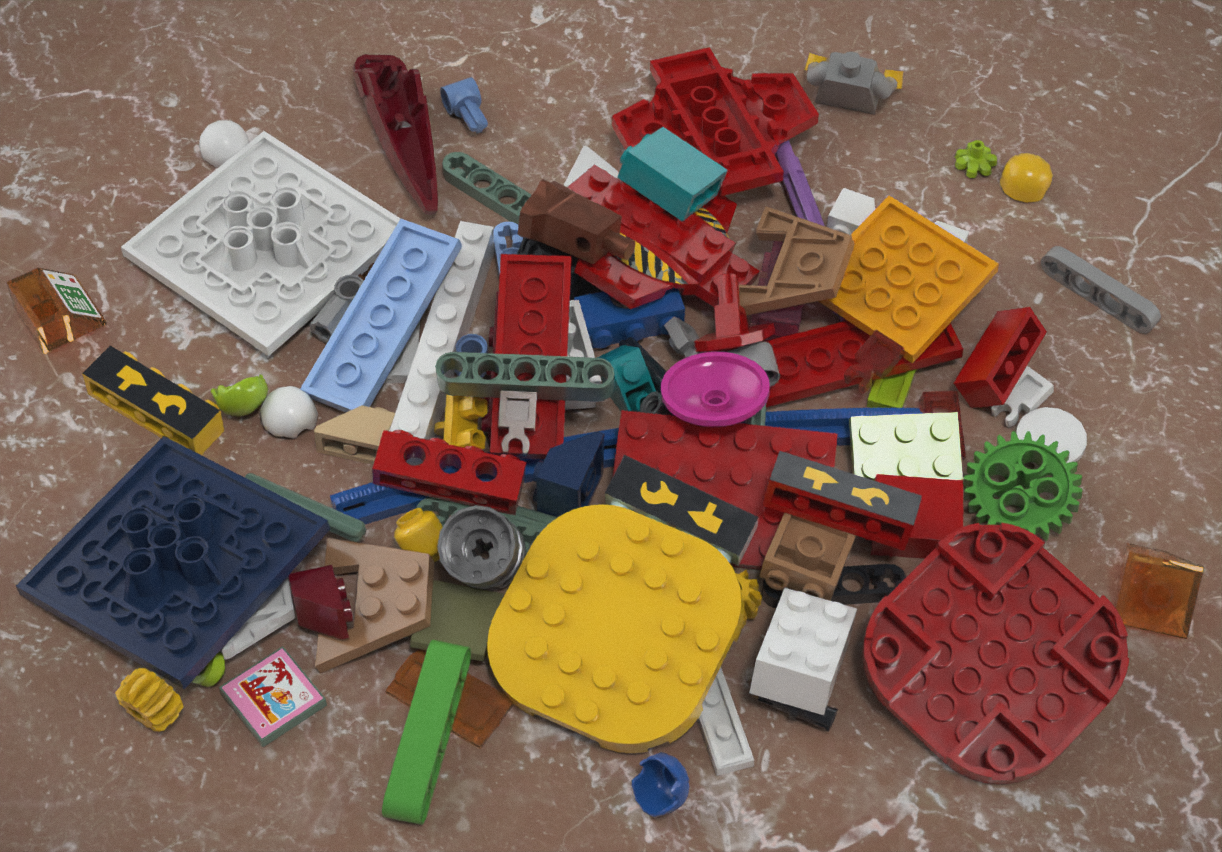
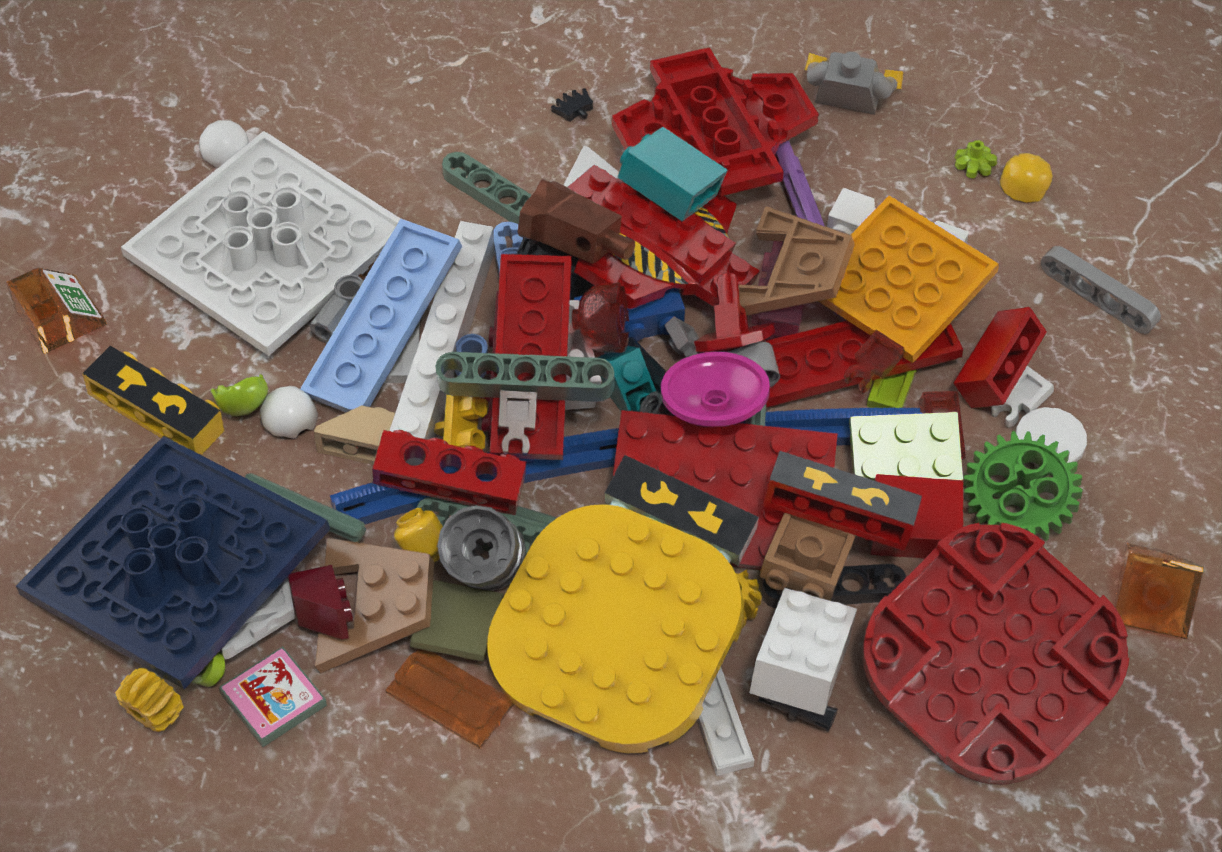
(401, 123): dark red piece -> none
(426, 732): bright green beam -> none
(464, 101): medium blue axle -> none
(569, 475): dark blue slope -> none
(573, 106): none -> black piece
(603, 318): none -> clear red cylinder
(661, 785): blue hair -> none

